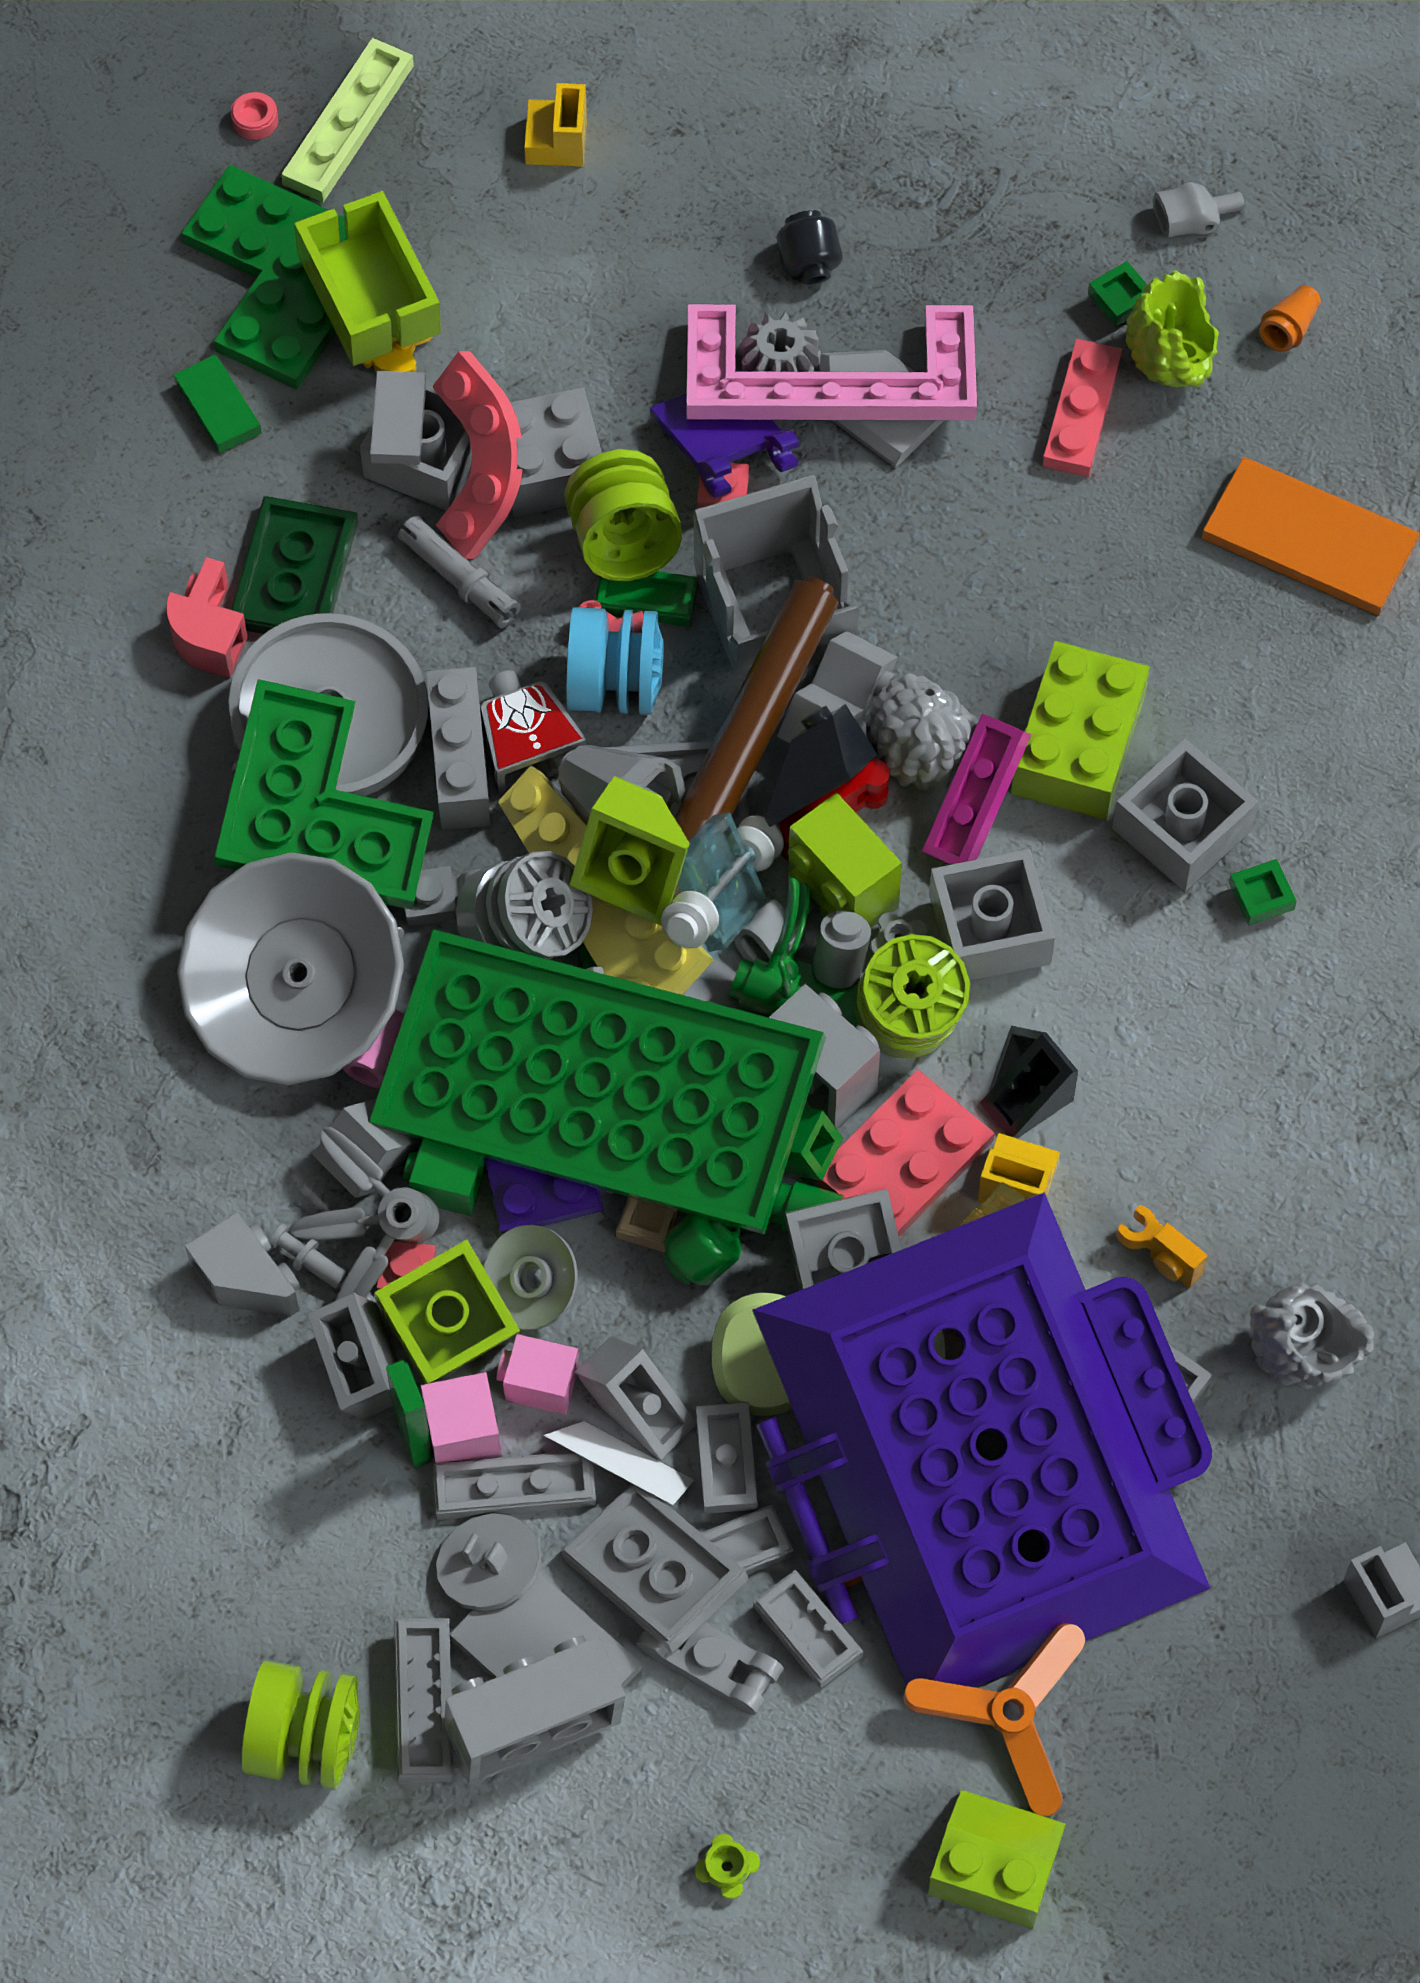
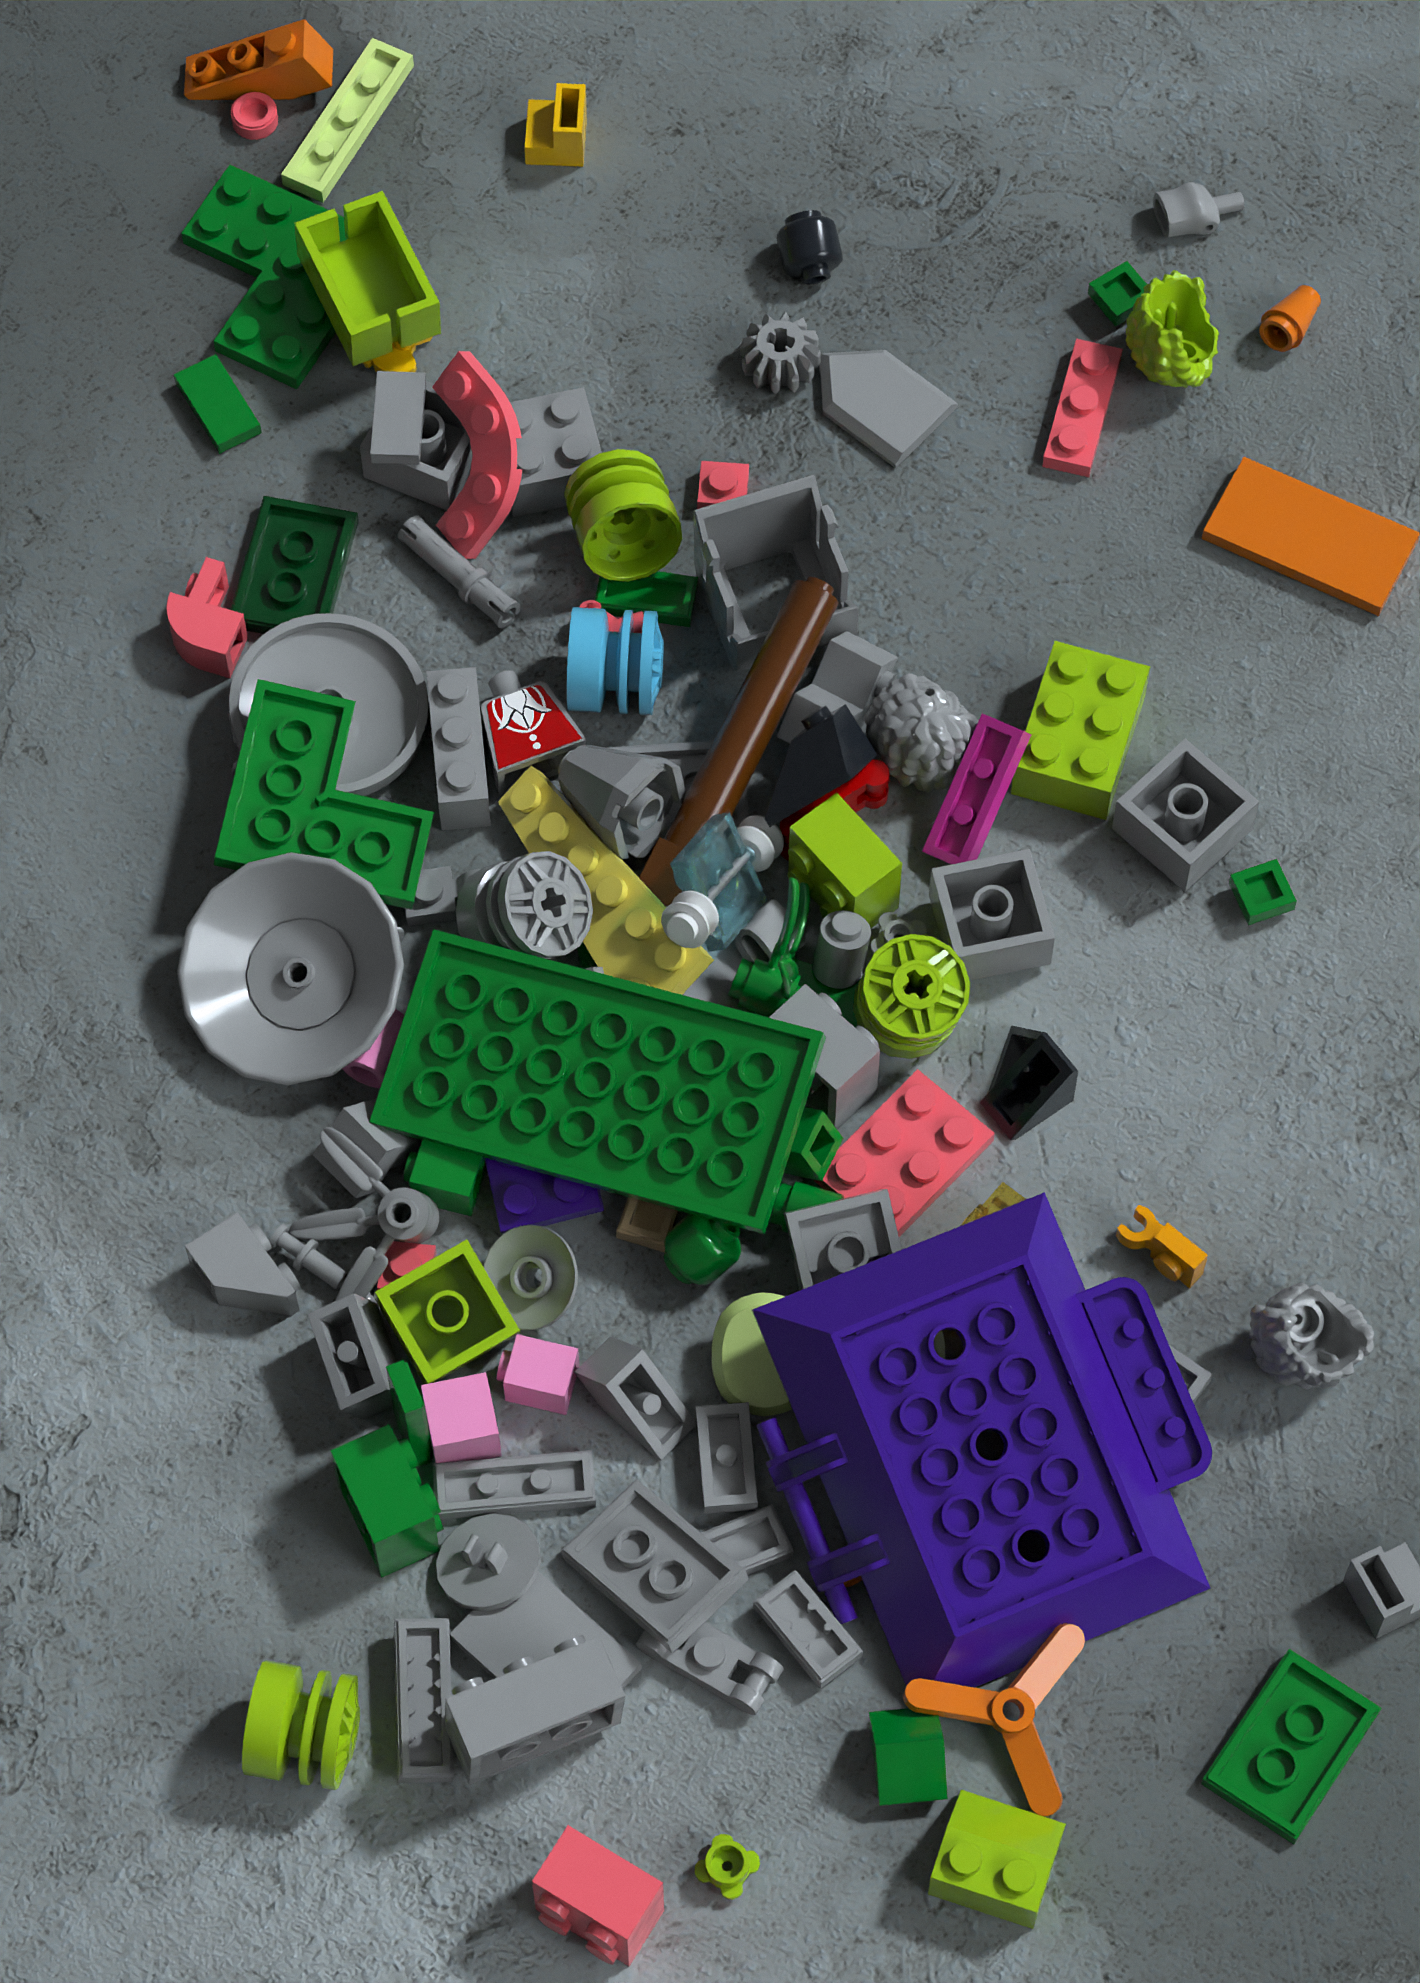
(276, 62): none -> orange slope
(386, 1501): none -> green brick
(597, 1897): none -> coral brick
(623, 1460): white sticker -> none
(631, 851): lime slope -> none
(716, 442): dark purple flag -> none
(907, 1756): none -> green piece
(940, 393): bright pink plate -> none
(1020, 1165): yellow piece -> none
(1291, 1746): none -> green tile

